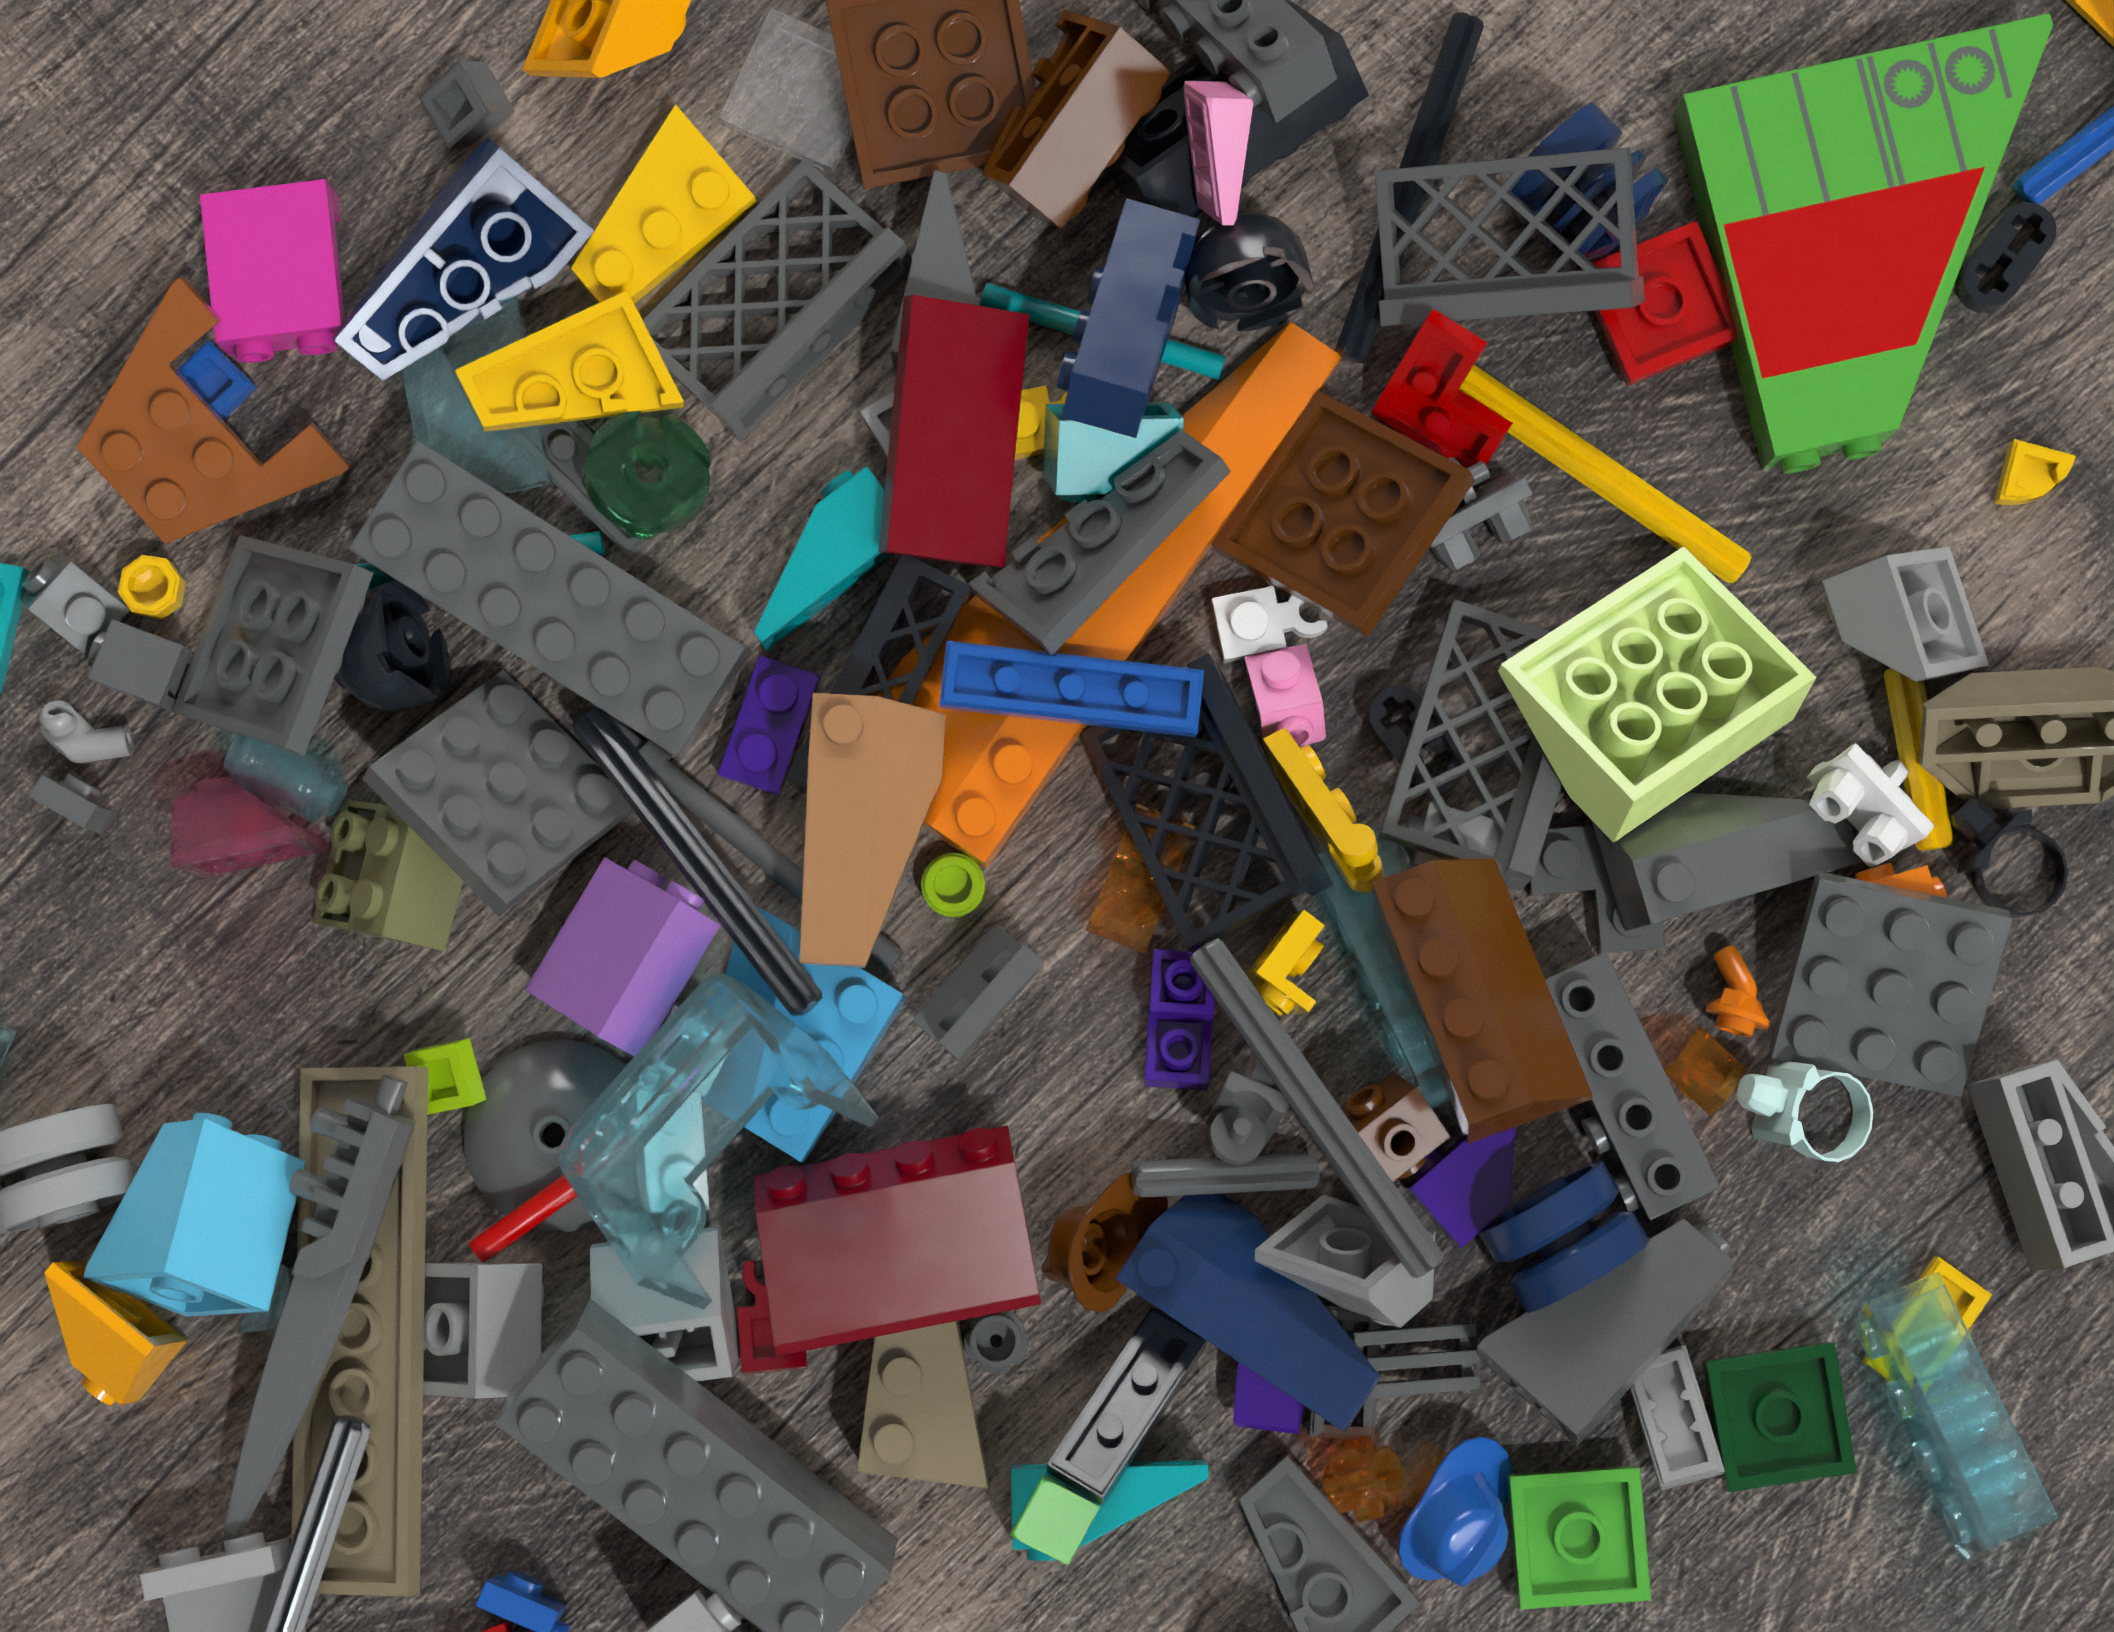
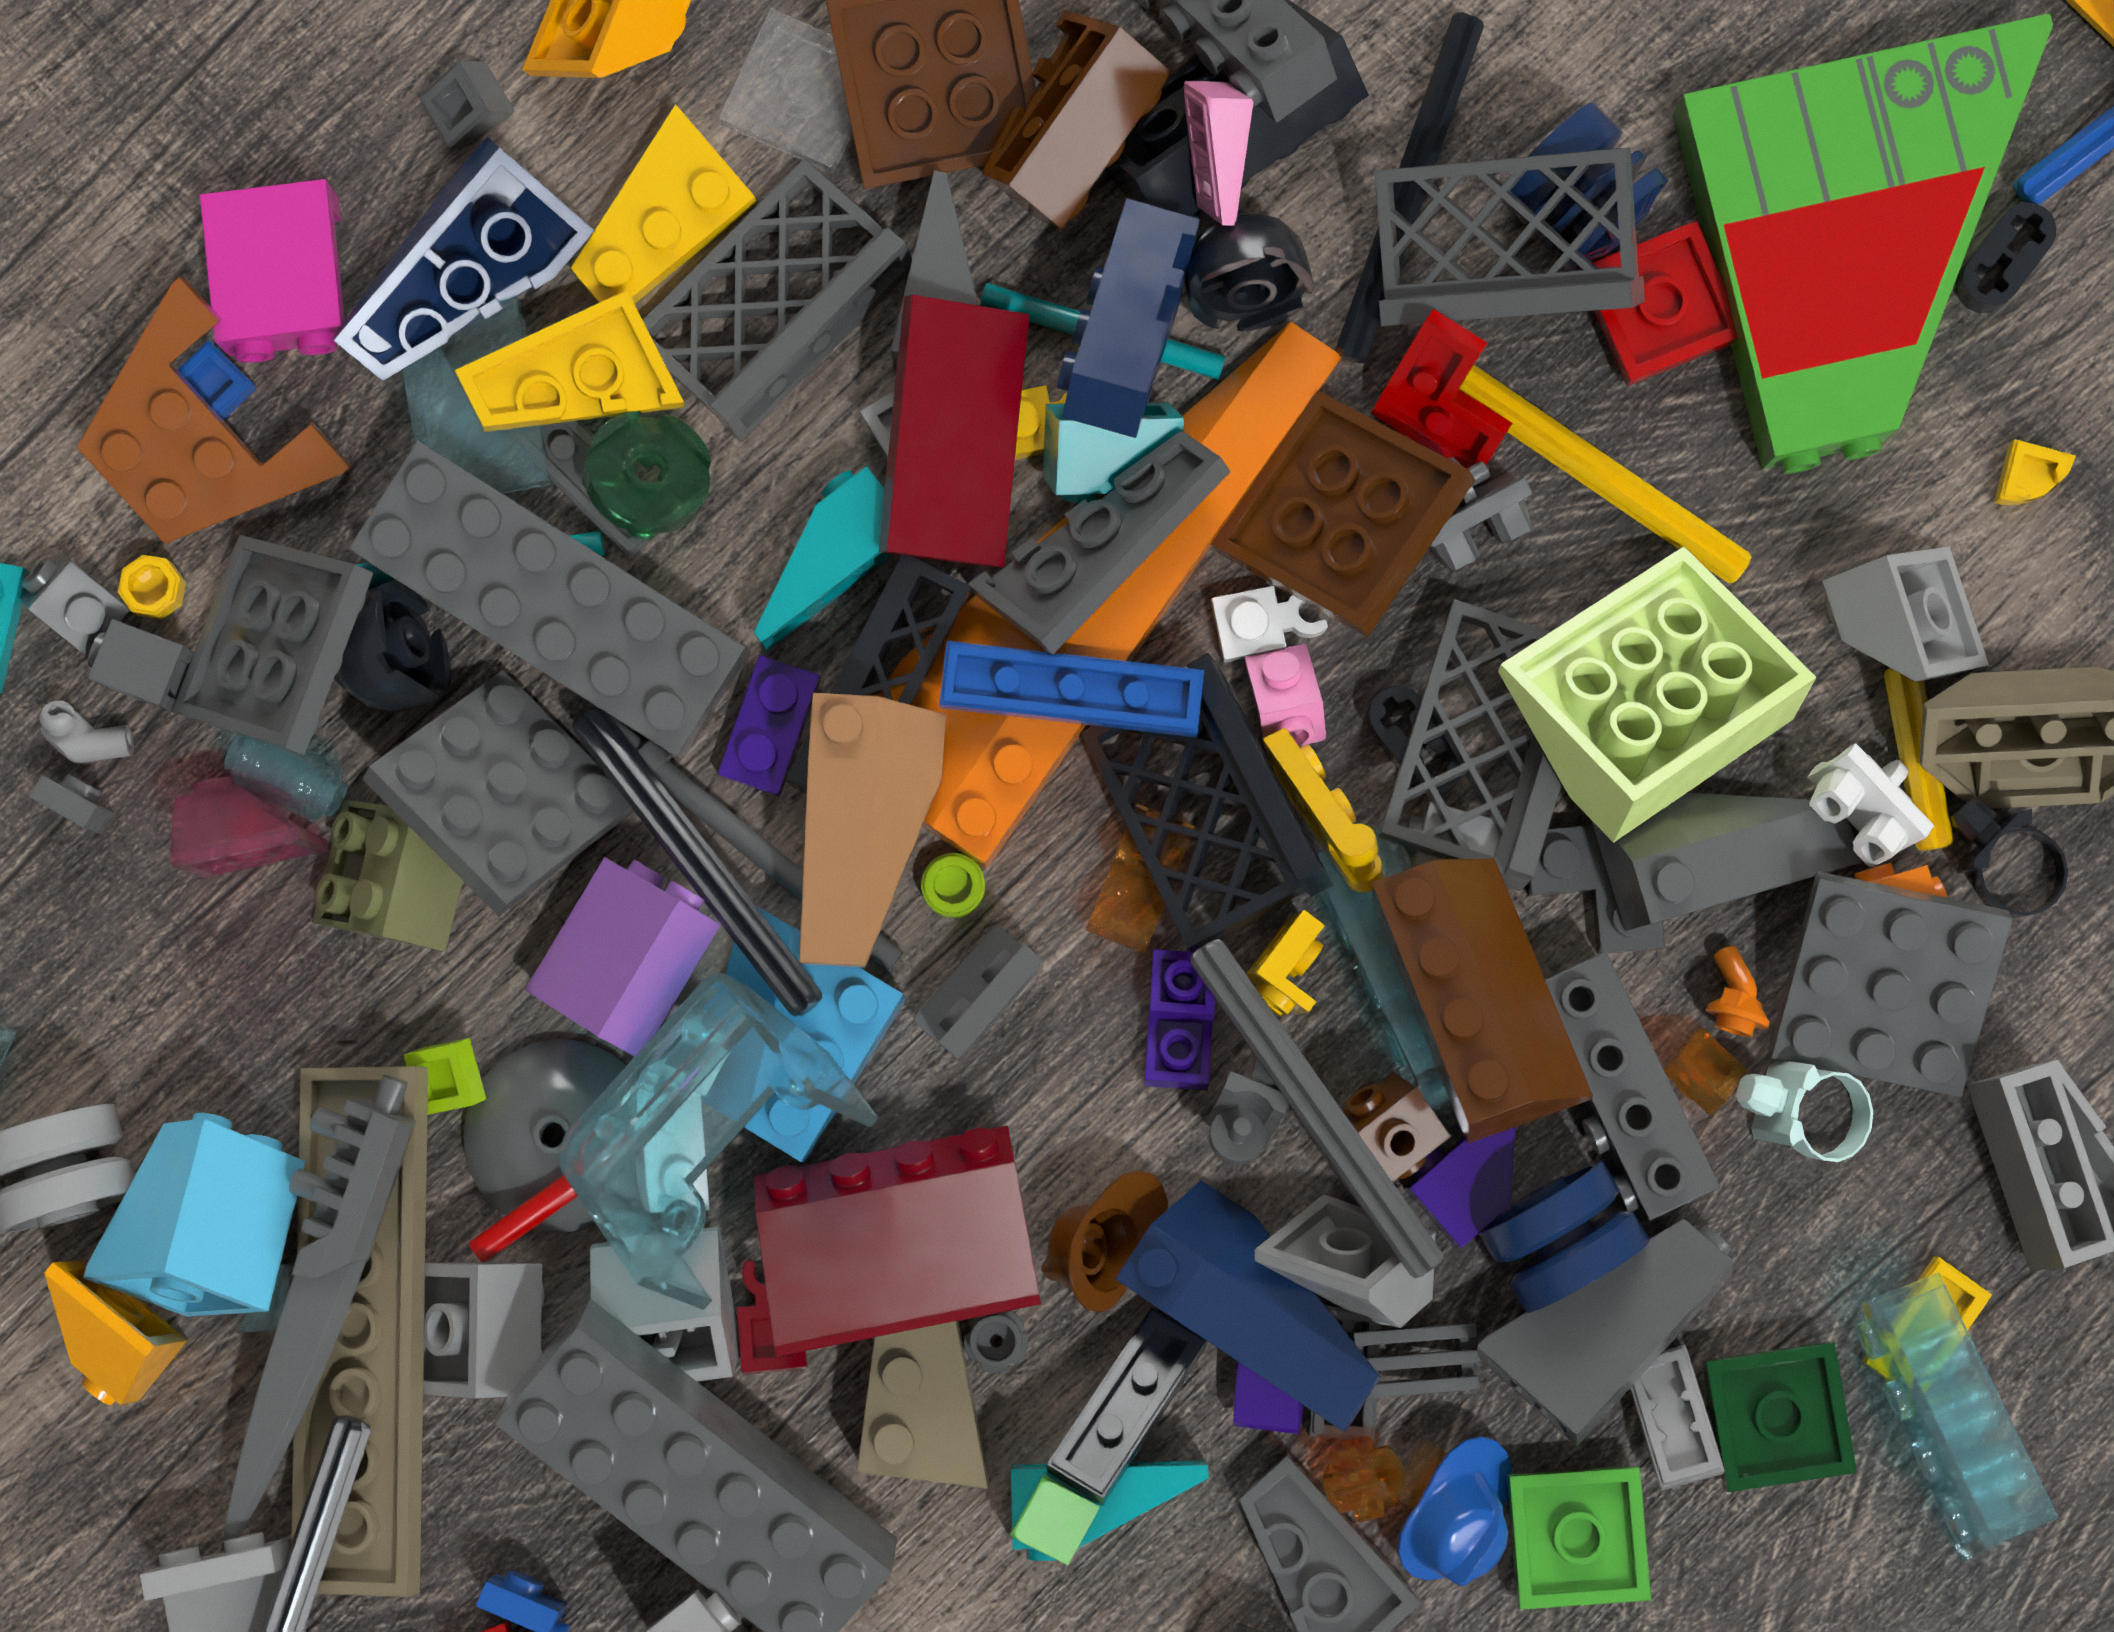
(1215, 1176): dark grey axle -> none

